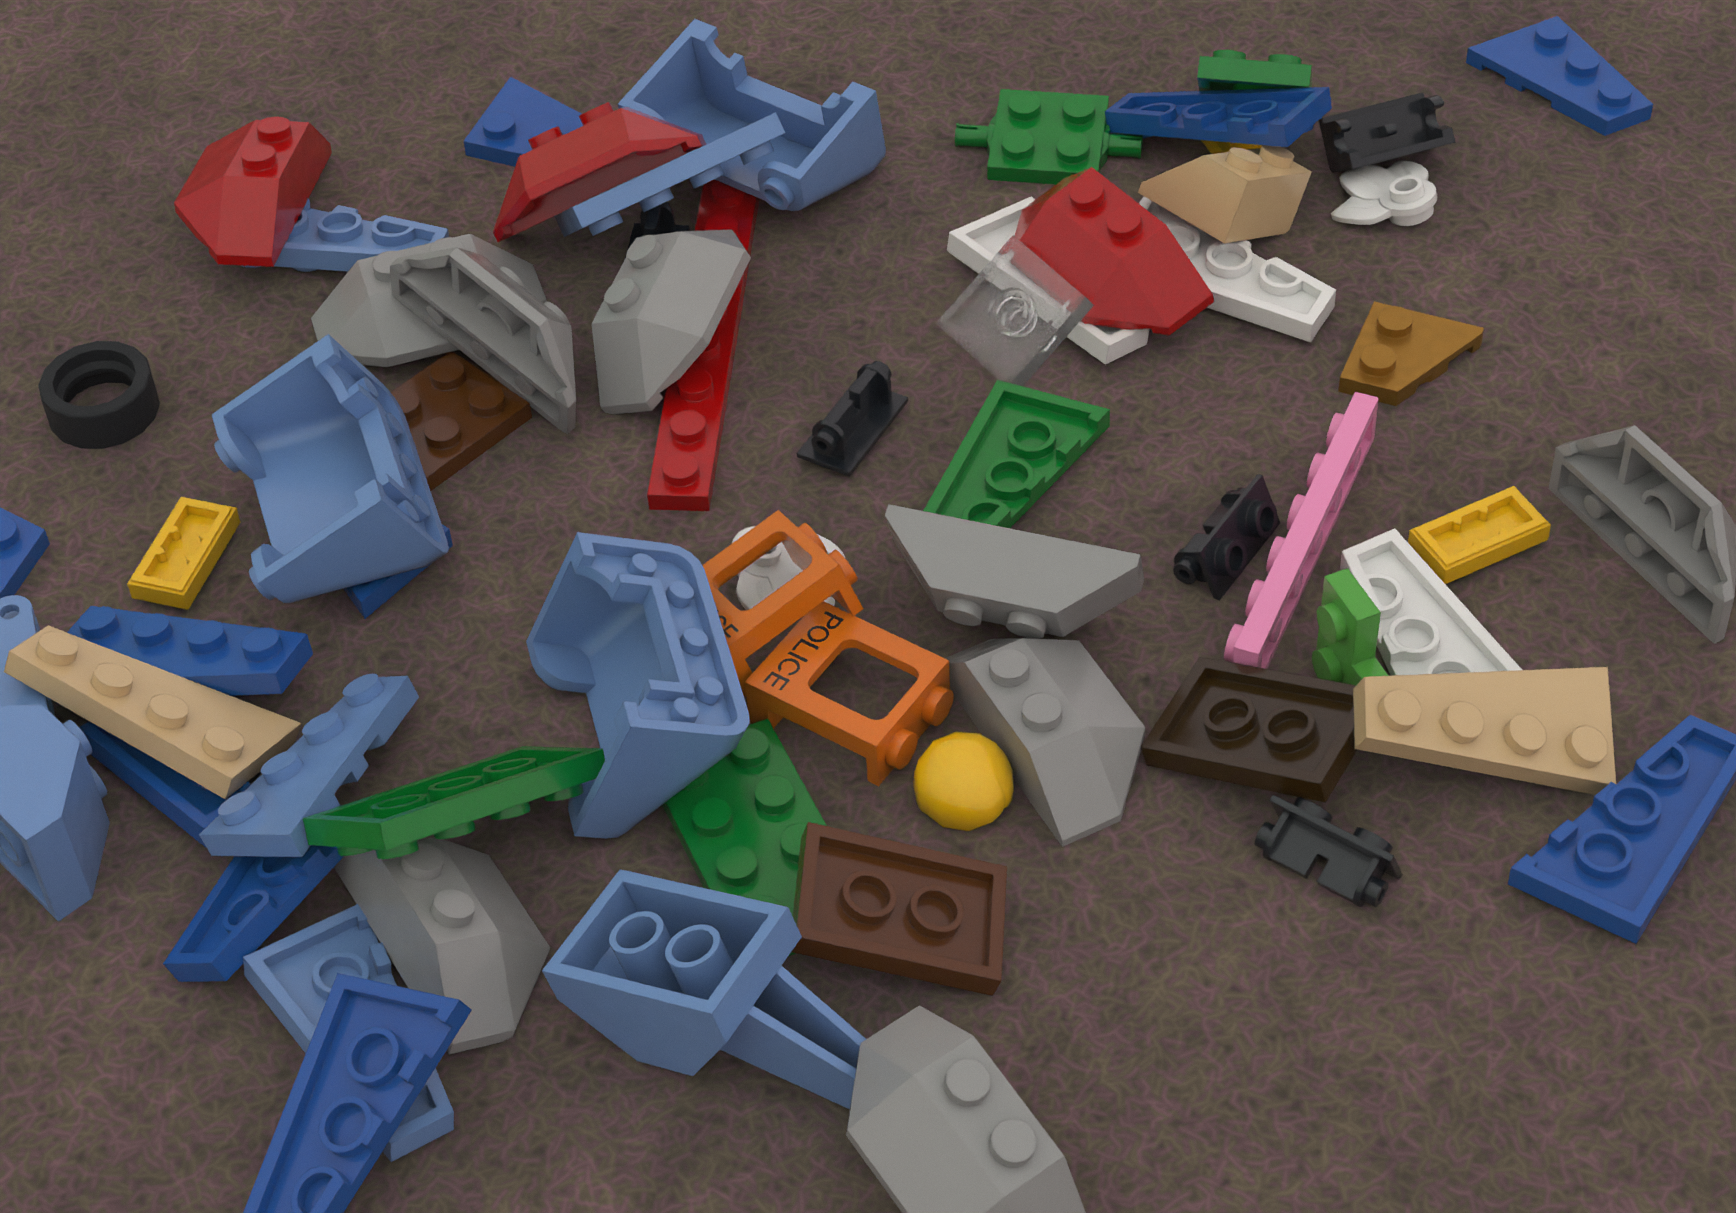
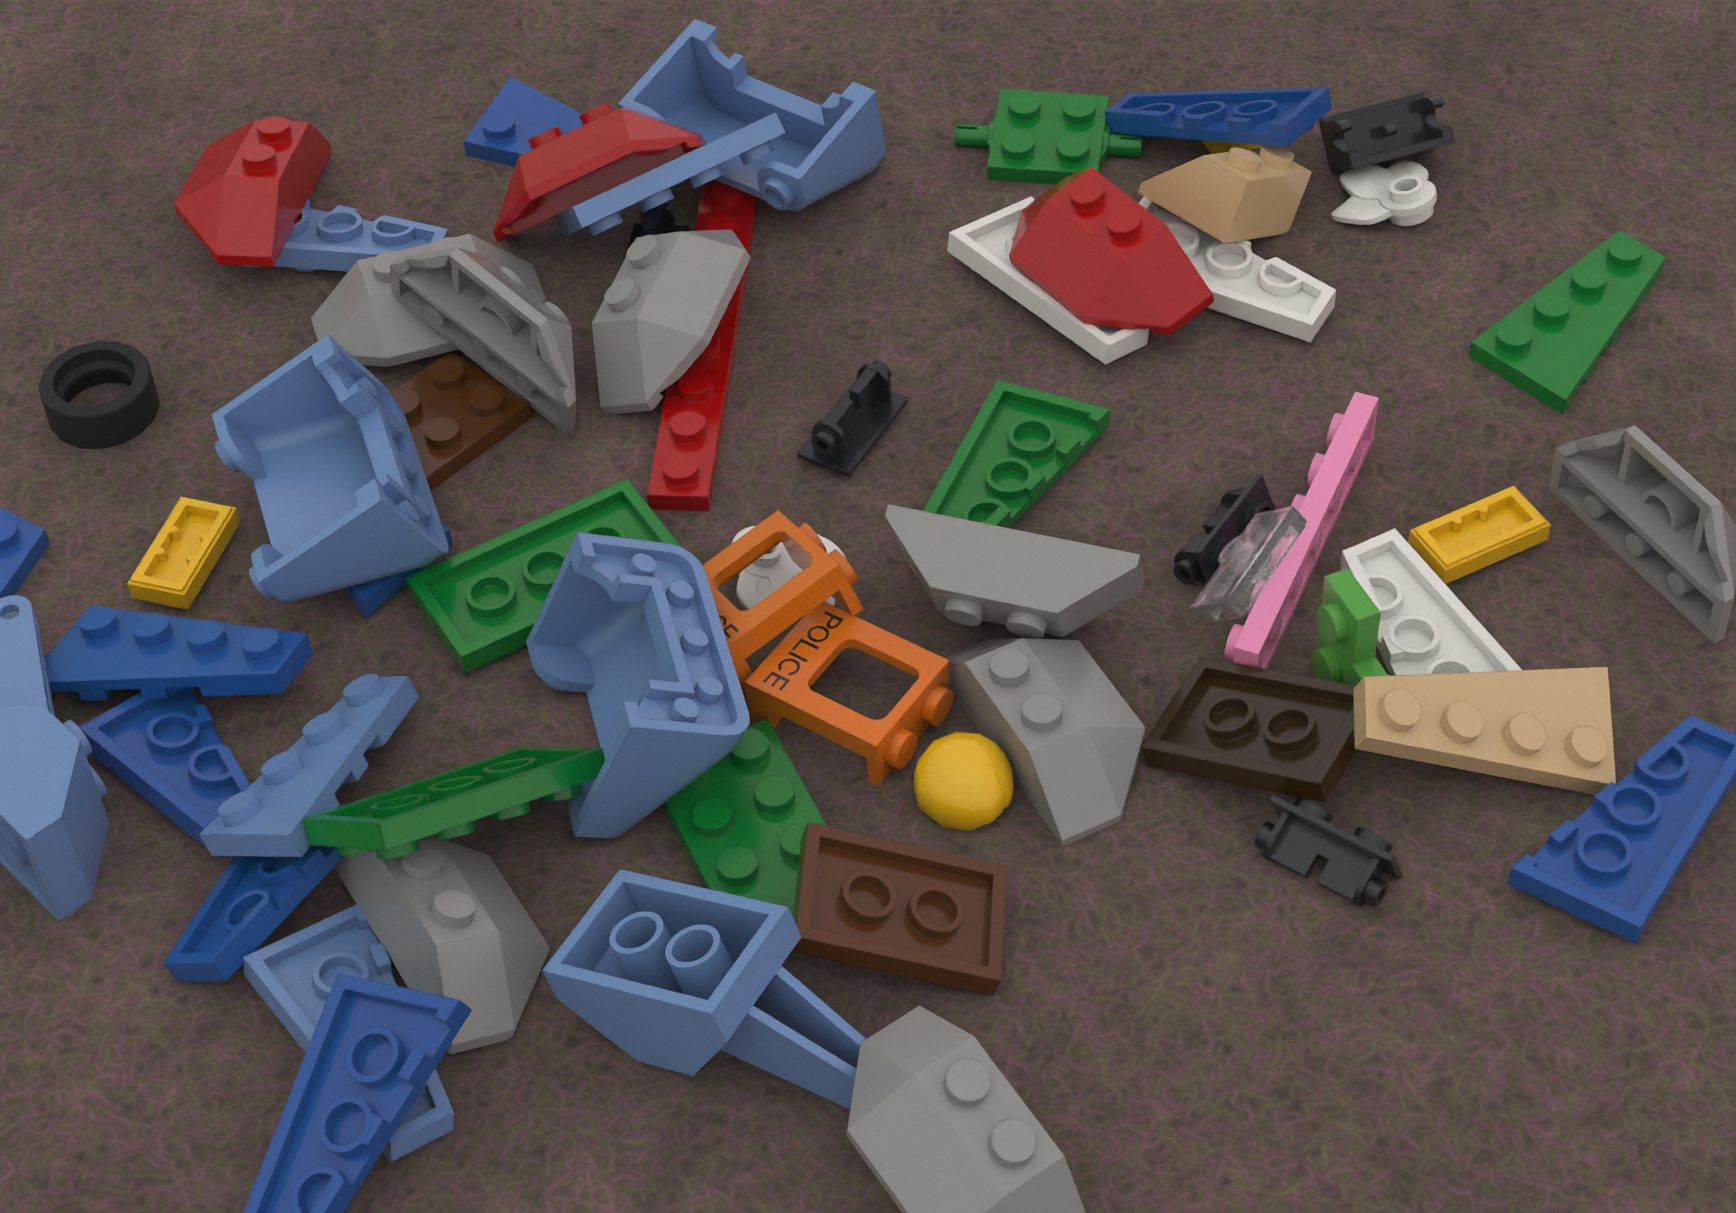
(166, 716): tan wing -> none
(494, 592): none -> green plate
(1014, 313): clear plate -> none
(1233, 72): green plate -> none
(1248, 564): none -> clear plate
(1402, 351): pearl gold wing -> none
(1564, 328): none -> green wing
(1567, 72): blue wing -> none

